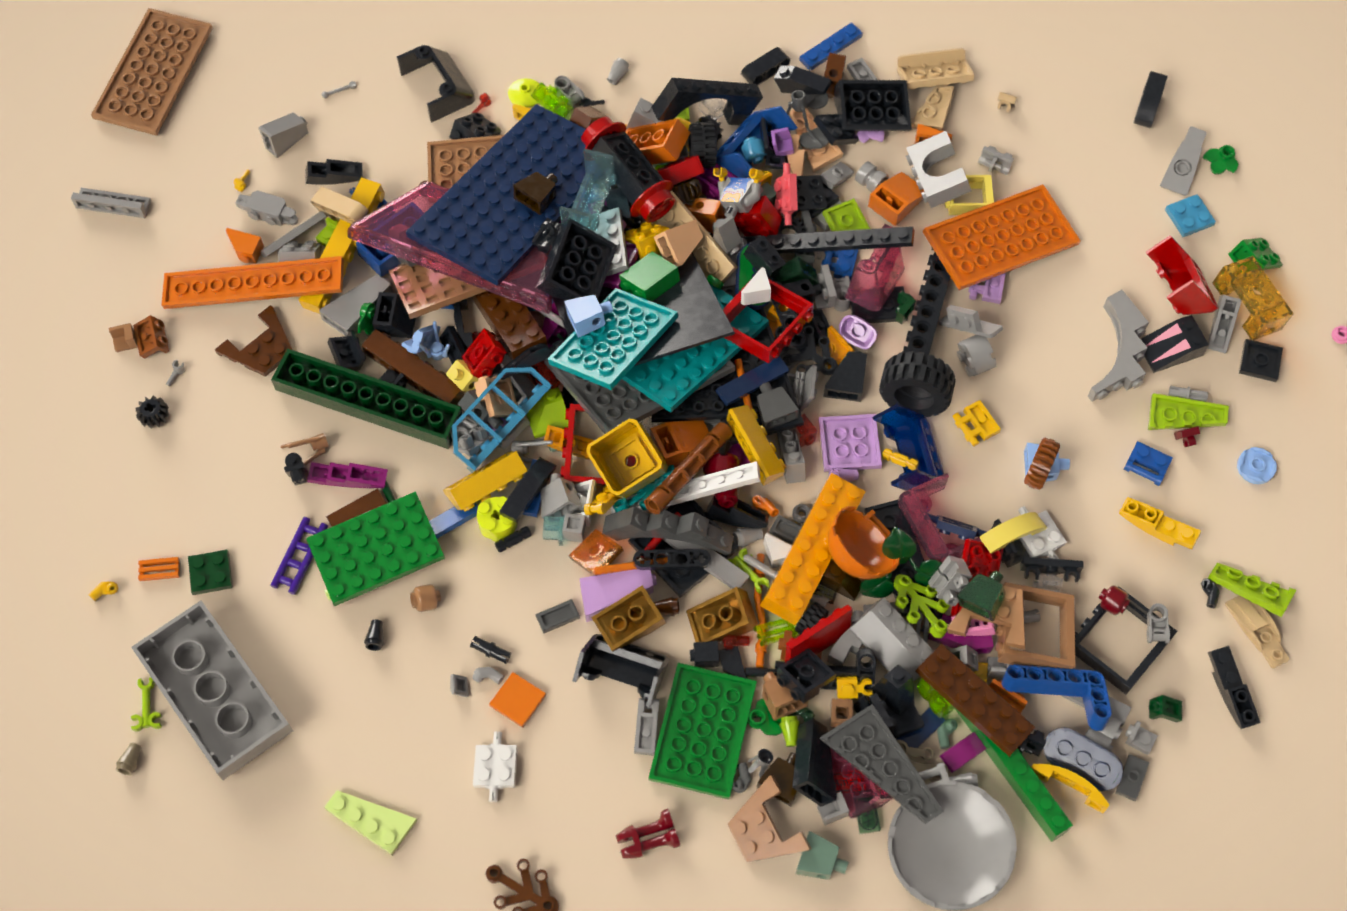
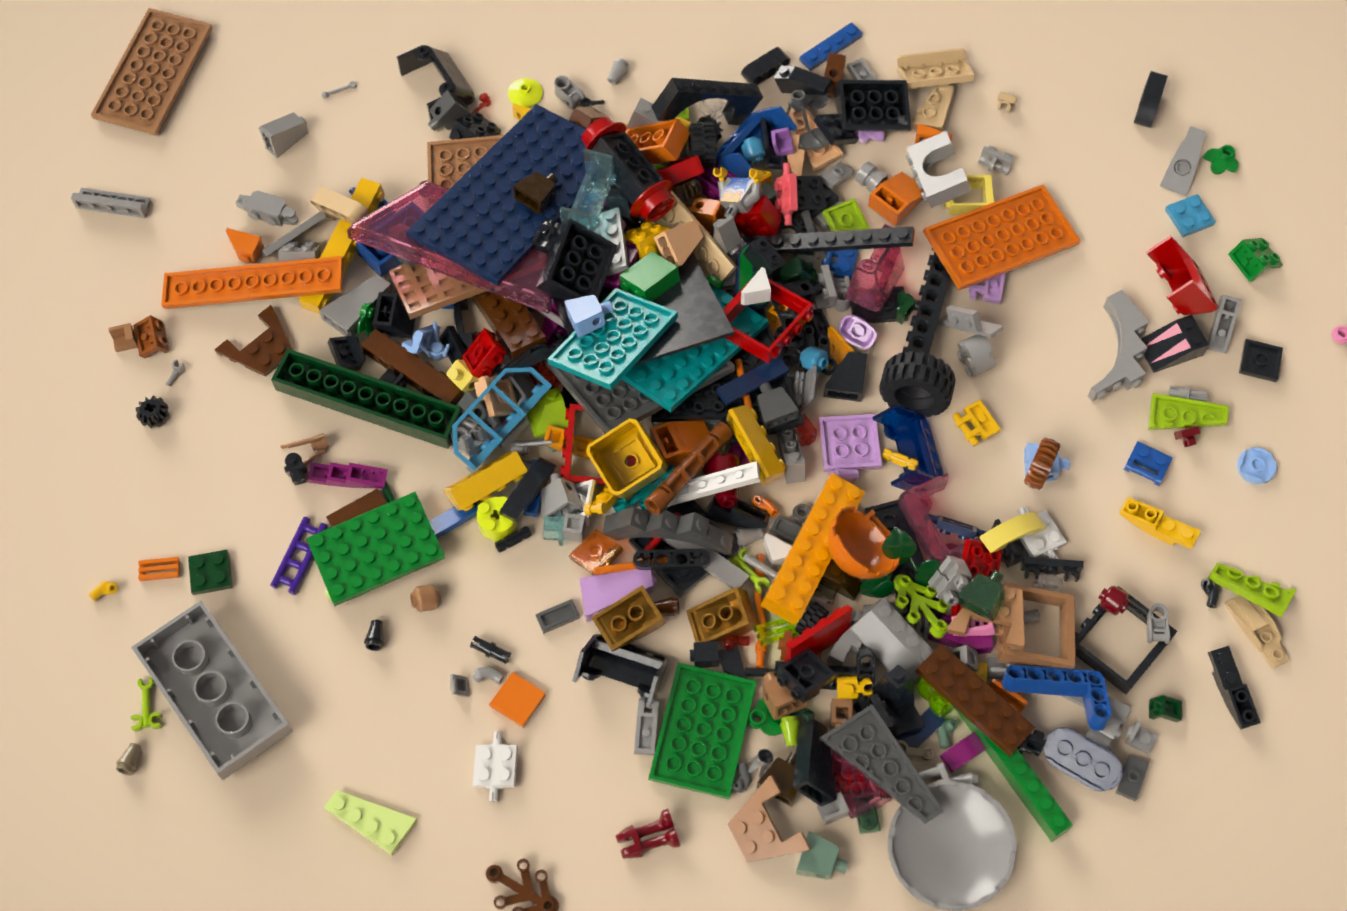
(239, 183): yellow hand -> none
(324, 236): lime bracket -> none
(333, 172): black slope -> none
(447, 110): none -> dark grey torso
(550, 100): clear neon green brick -> none
(814, 356): none -> dark azure head
(1073, 780): yellow slope -> none
(1268, 310): clear yellow plate -> none

